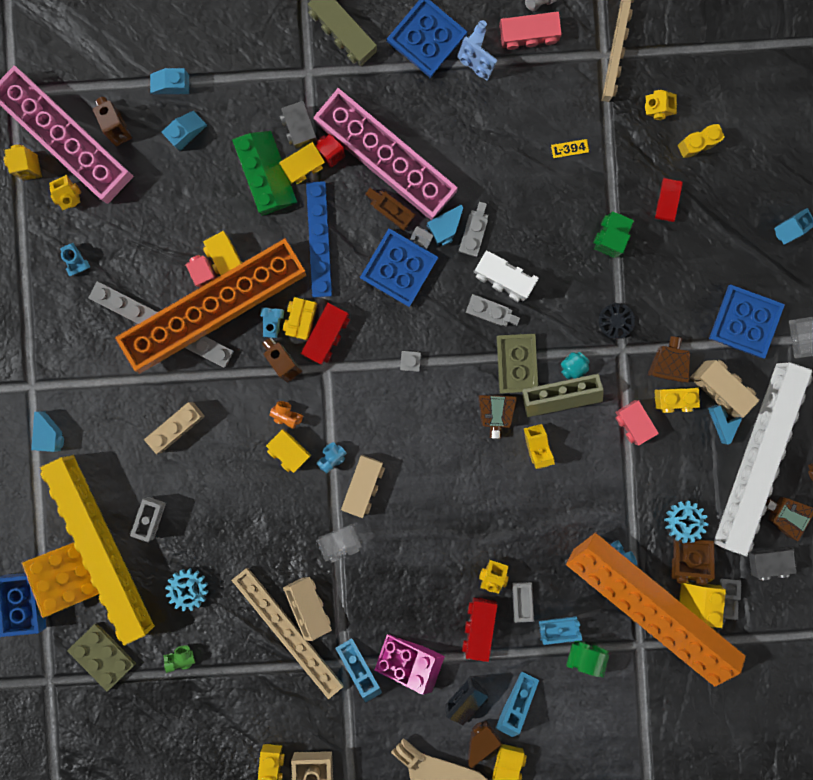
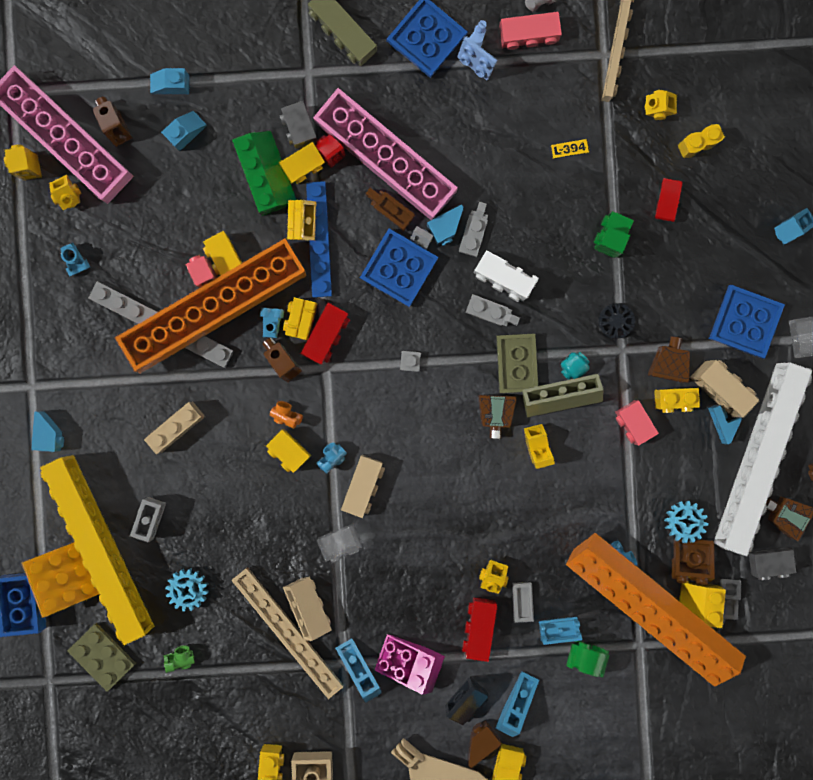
(301, 220): none -> yellow brick

